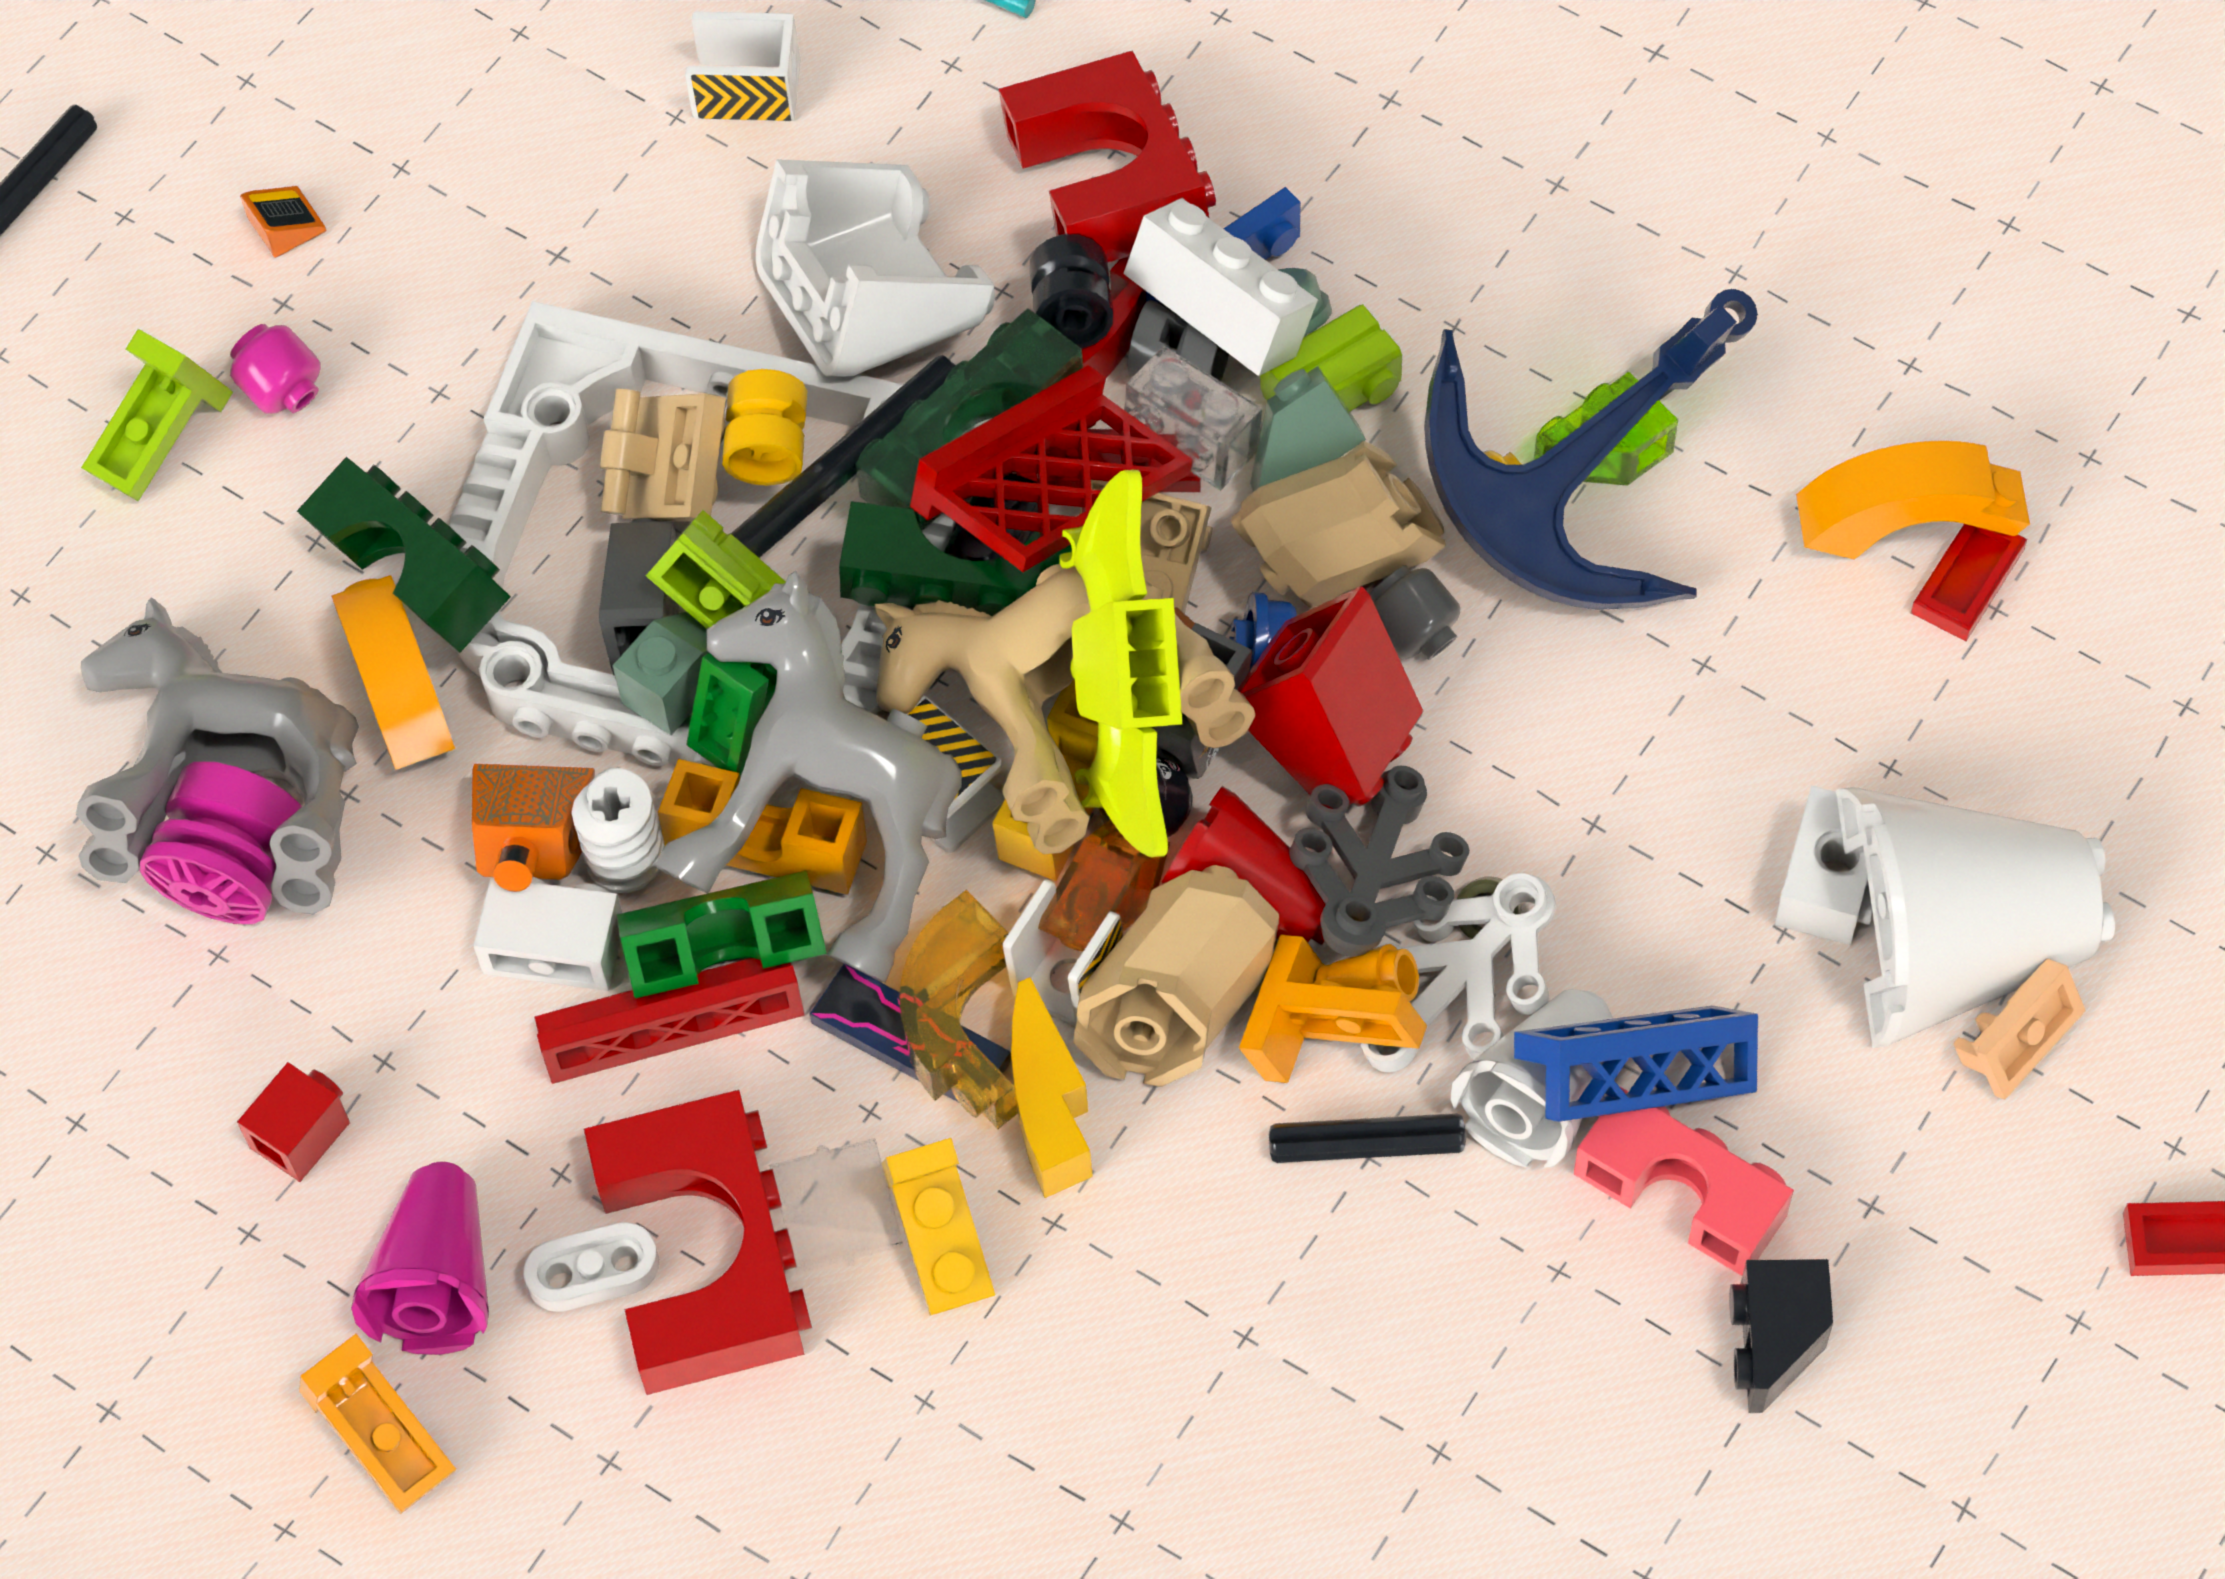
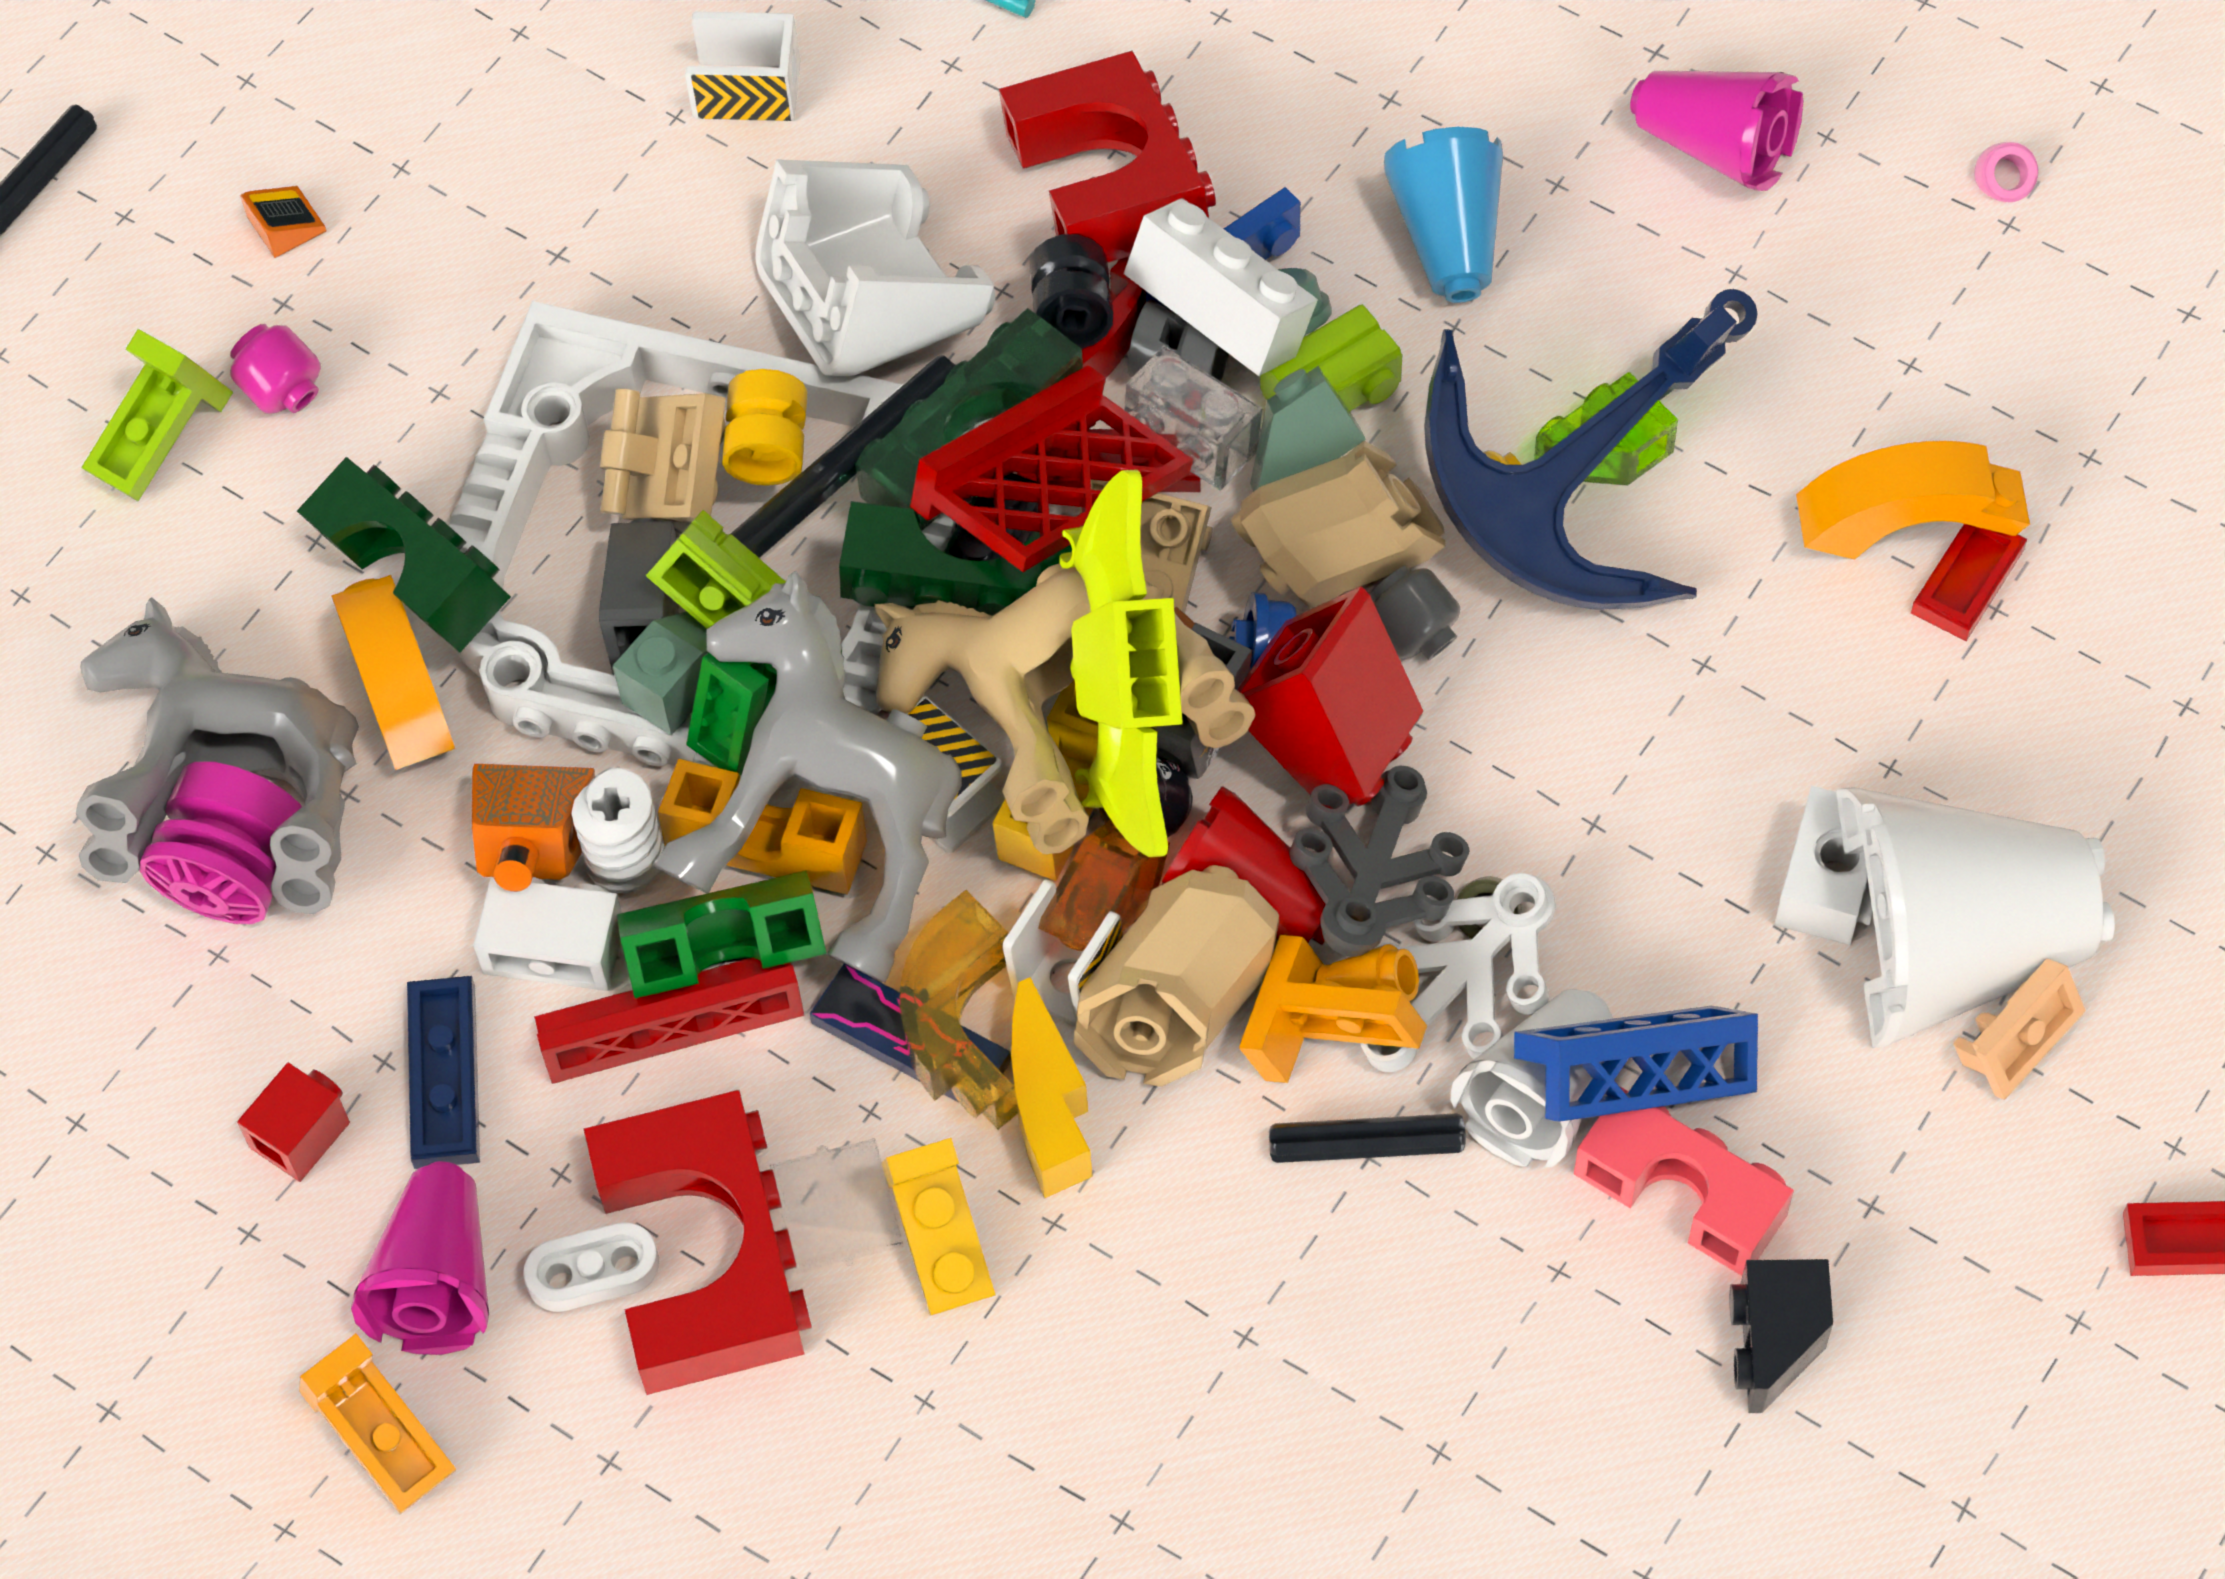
(443, 1071): none -> dark blue tile
(1450, 205): none -> dark azure cone
(1724, 119): none -> dark pink cone
(2020, 156): none -> bright pink piece

